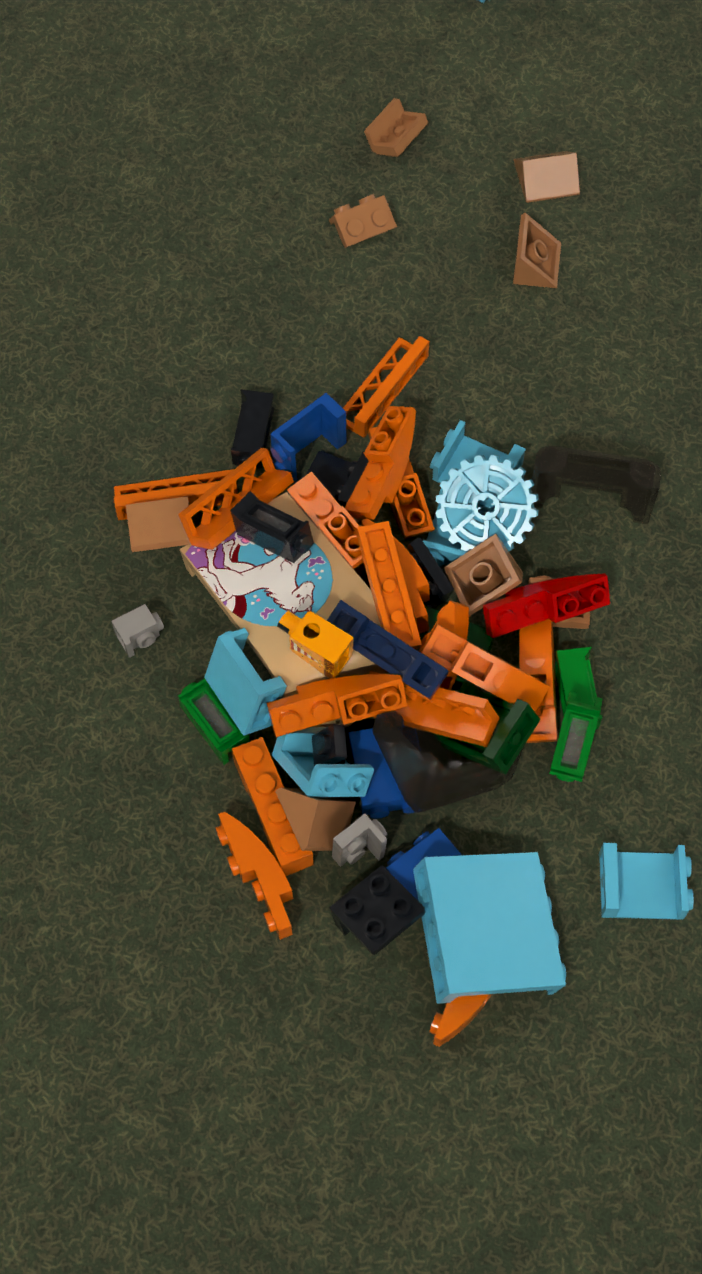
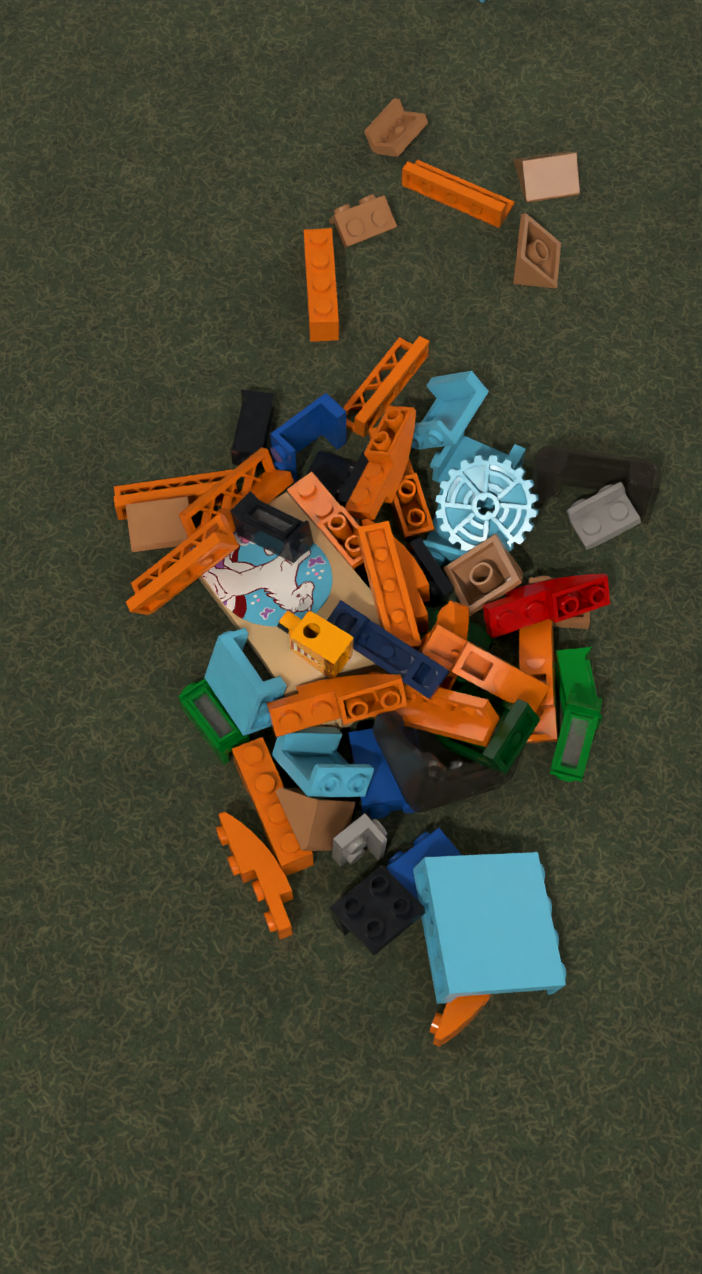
(137, 629): light grey brick -> none
(185, 570): none -> orange fence
(321, 285): none -> orange arch
(330, 745): black bracket -> none
(455, 405): none -> medium azure panel
(456, 193): none -> orange fence
(602, 515): none -> light grey bracket
(644, 884): medium azure panel -> none

